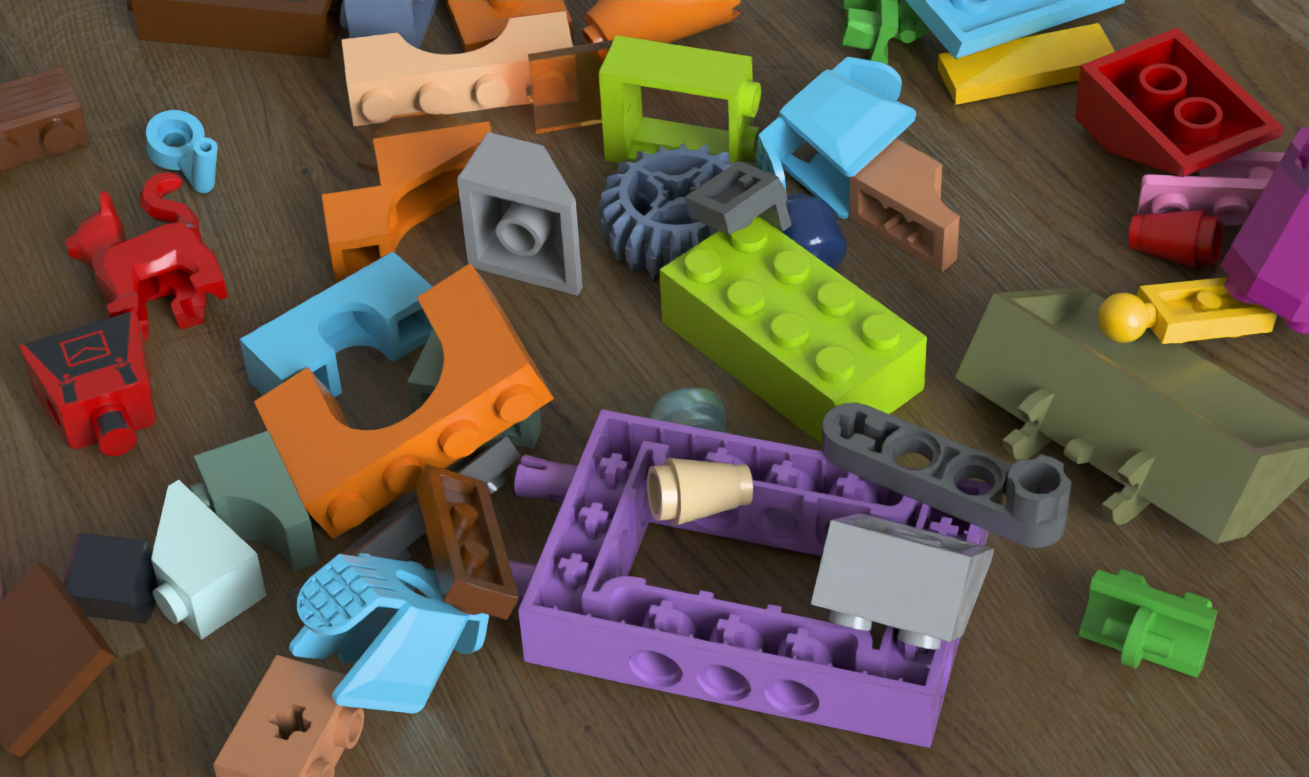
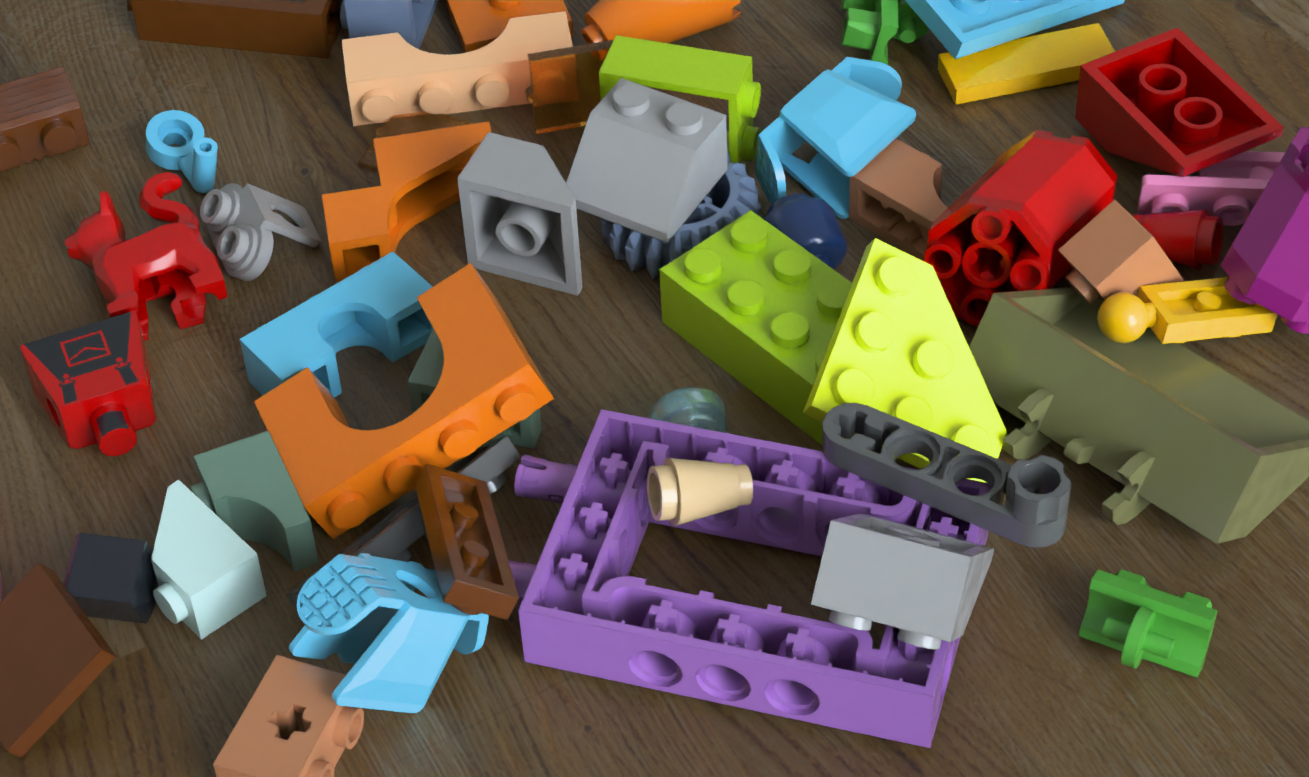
(243, 223): none -> light grey bracket
(647, 159): none -> light grey slope
(739, 196): dark grey bracket -> none
(906, 356): none -> neon yellow plate
(1016, 219): none -> red brick
(1115, 256): none -> nougat arch

